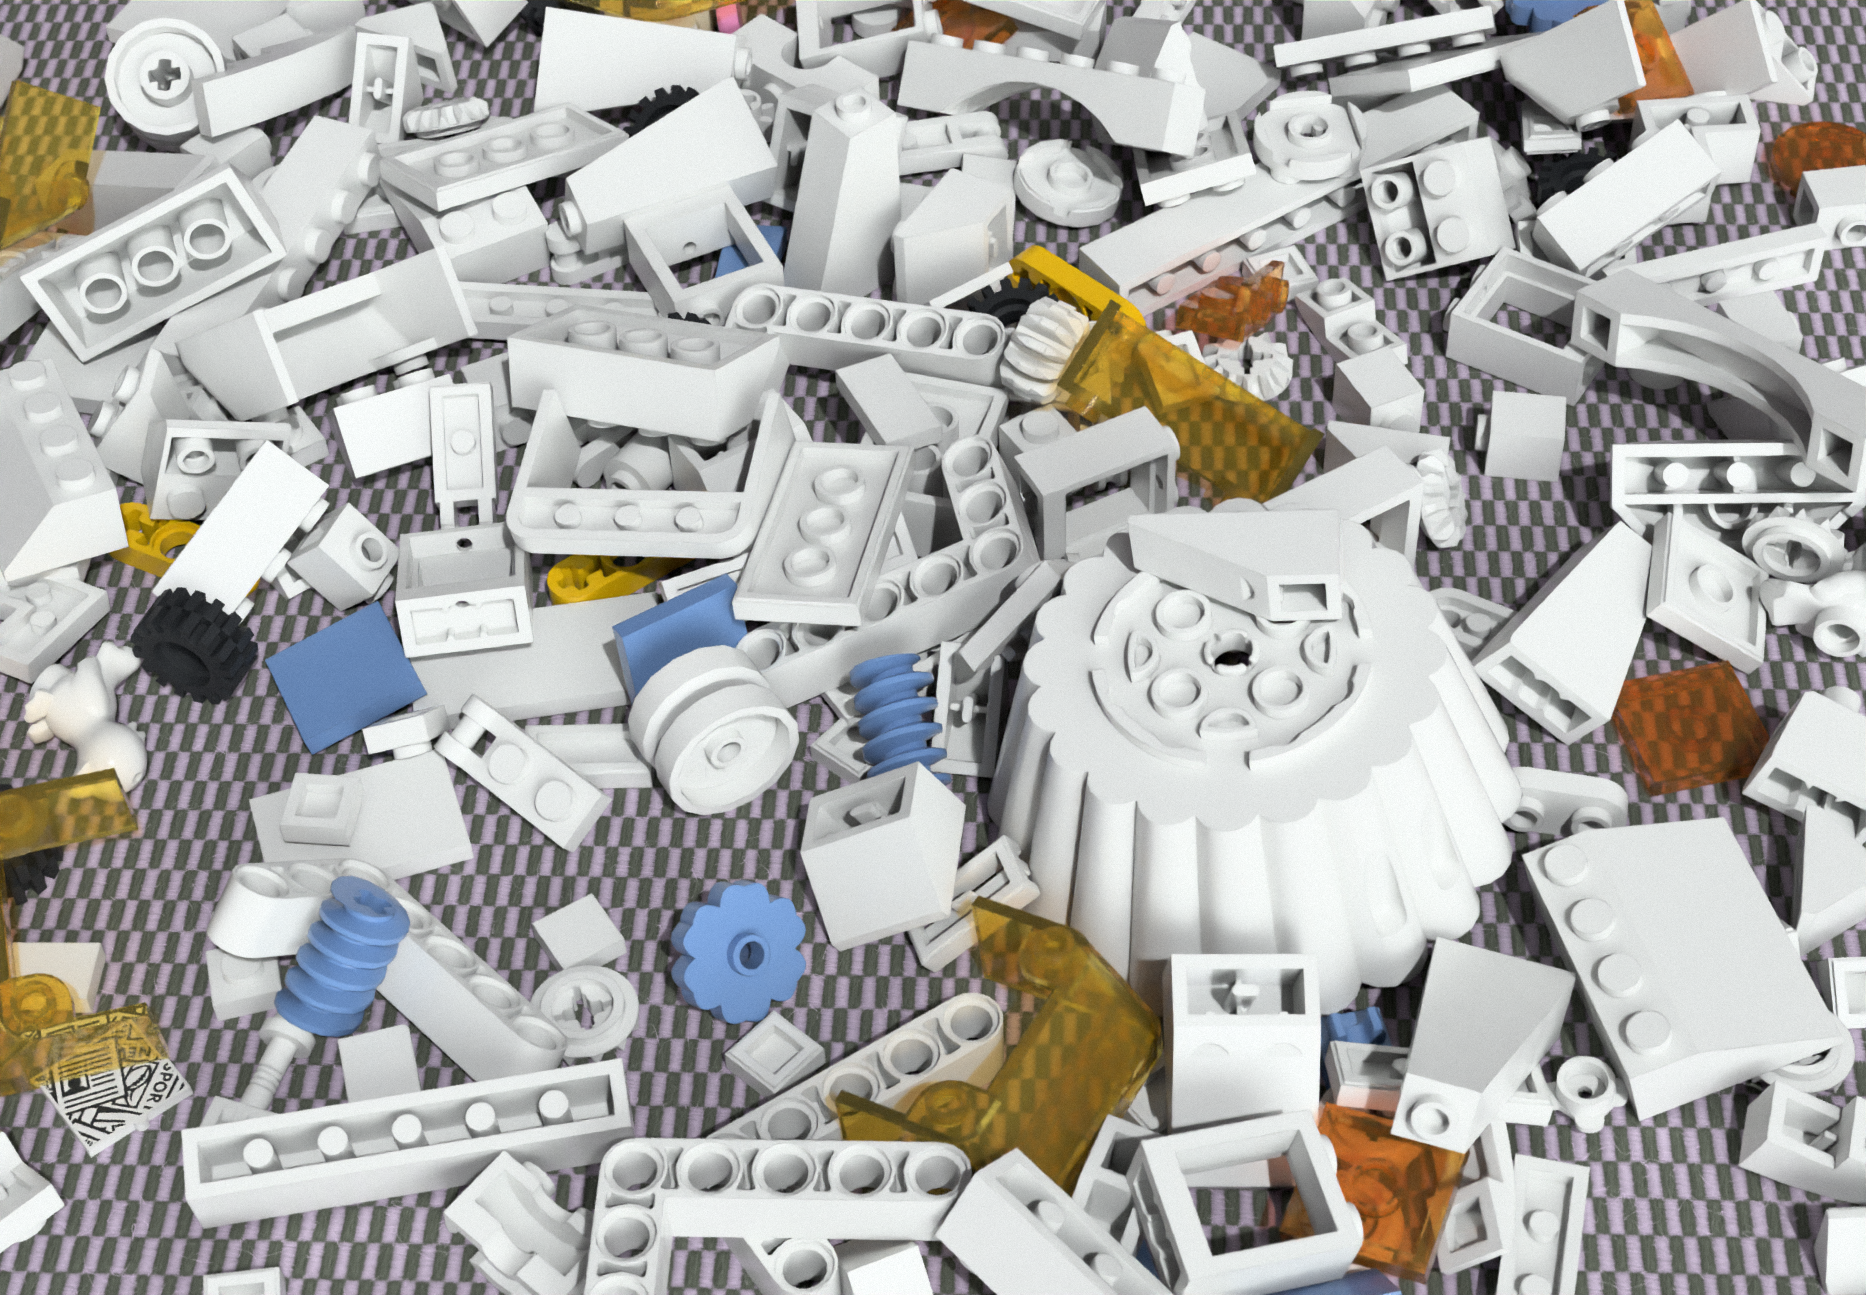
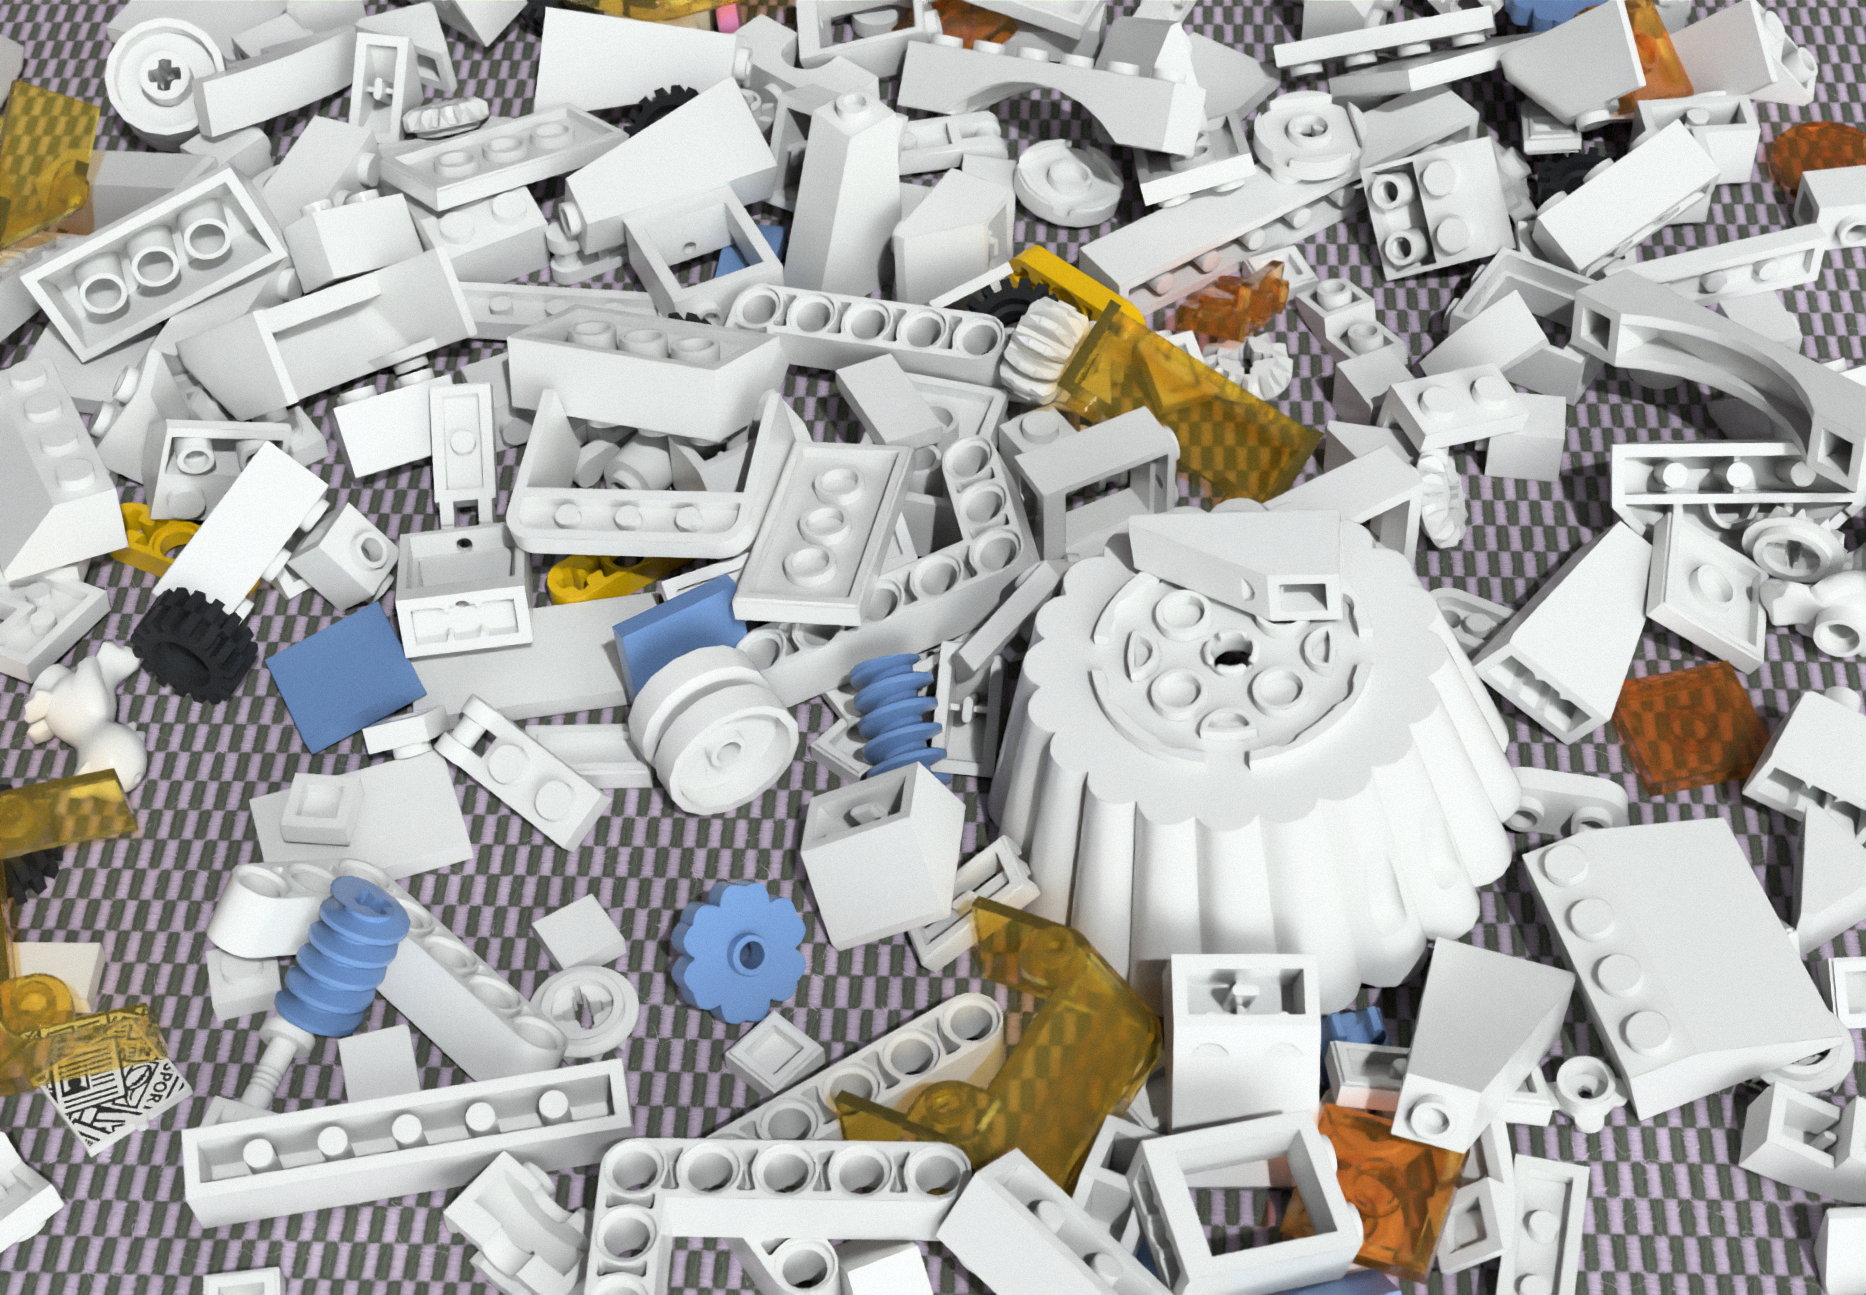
(350, 239): none -> white brick
(1453, 407): none -> white bracket
(1499, 334): none -> white slope

